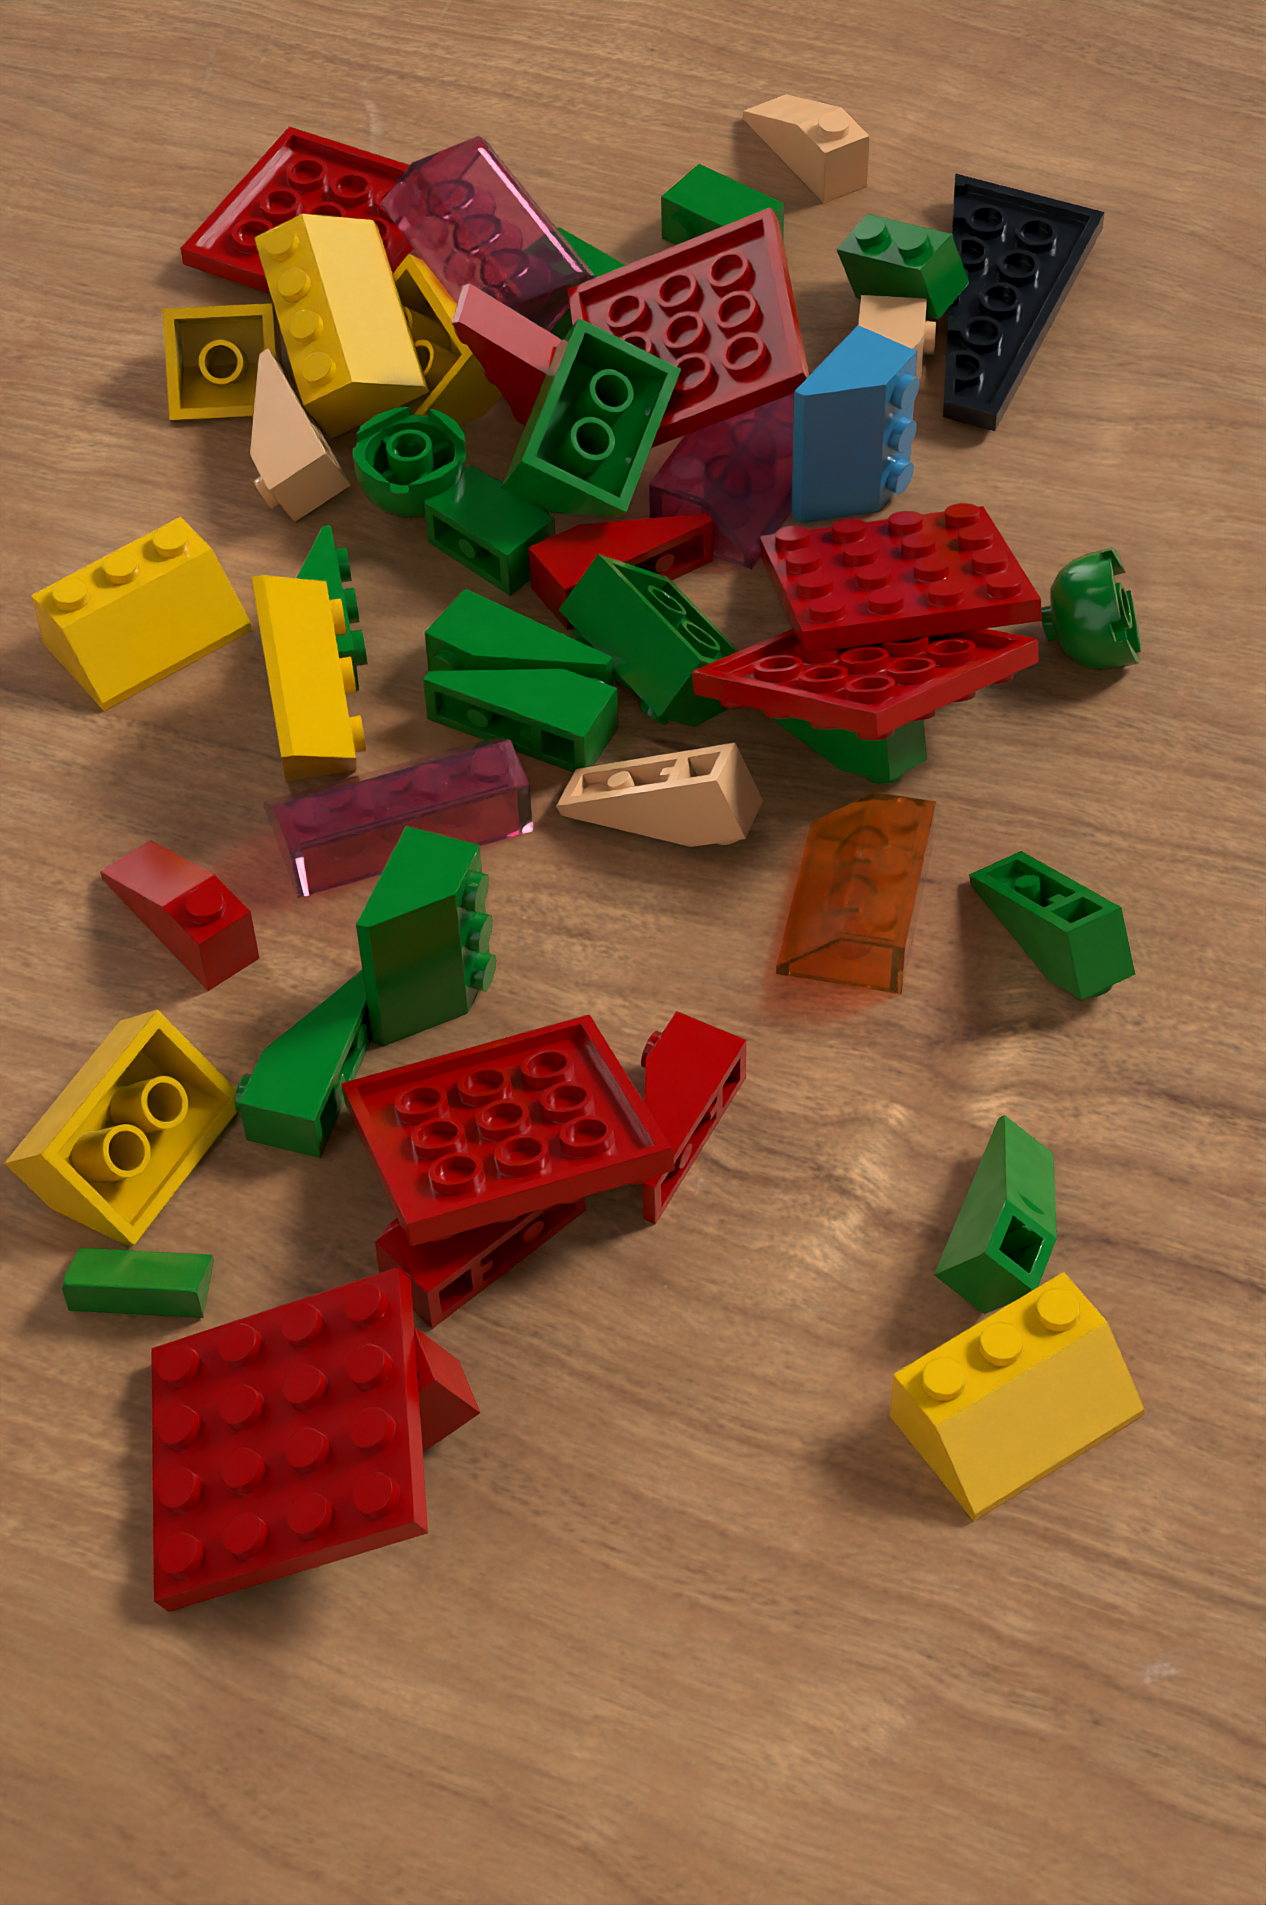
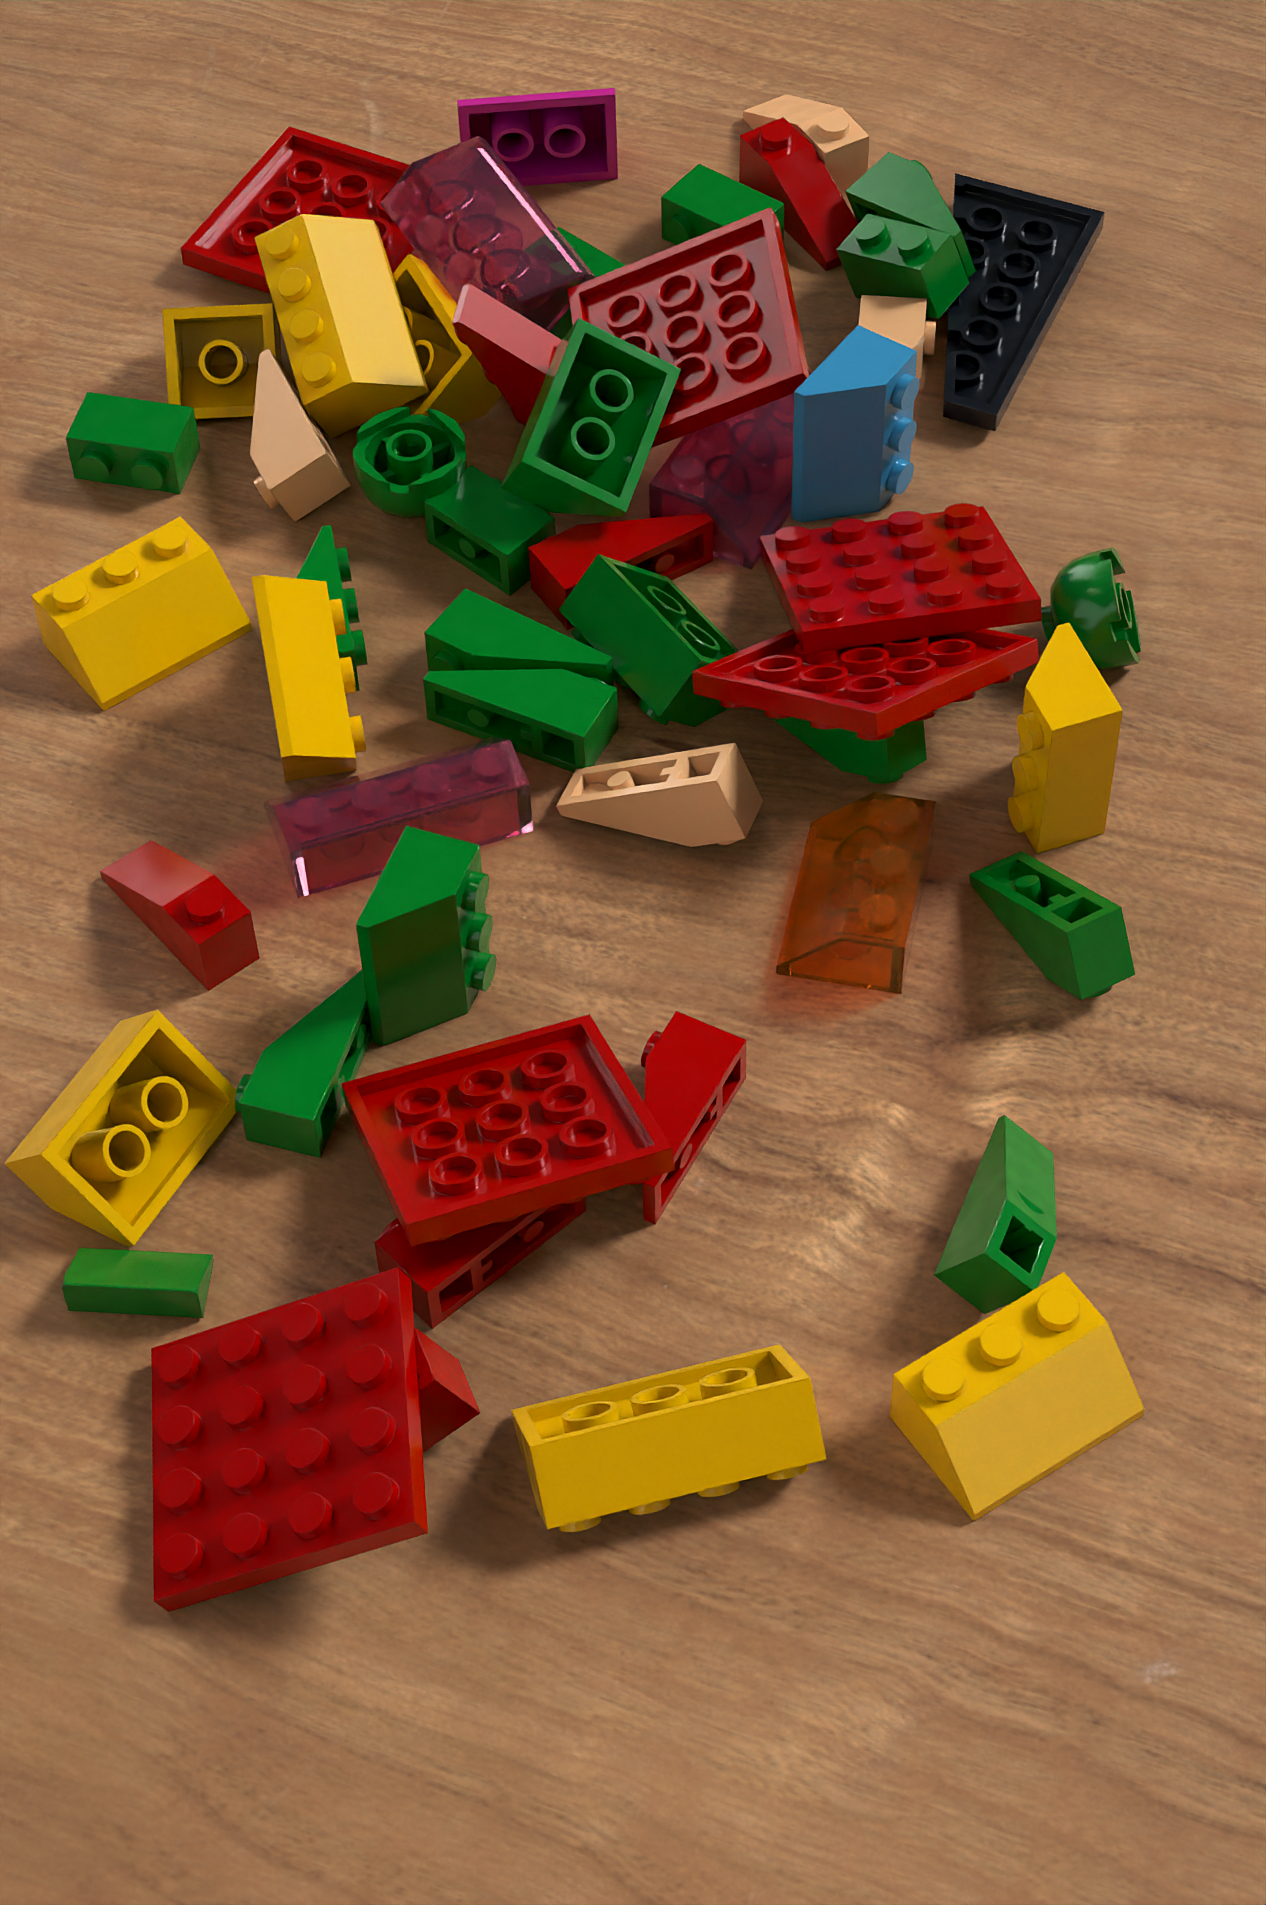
(133, 442): none -> green brick
(547, 134): none -> dark pink slope
(669, 1437): none -> yellow slope
(788, 168): none -> red slope
(906, 193): none -> green slope
(1064, 747): none -> yellow slope

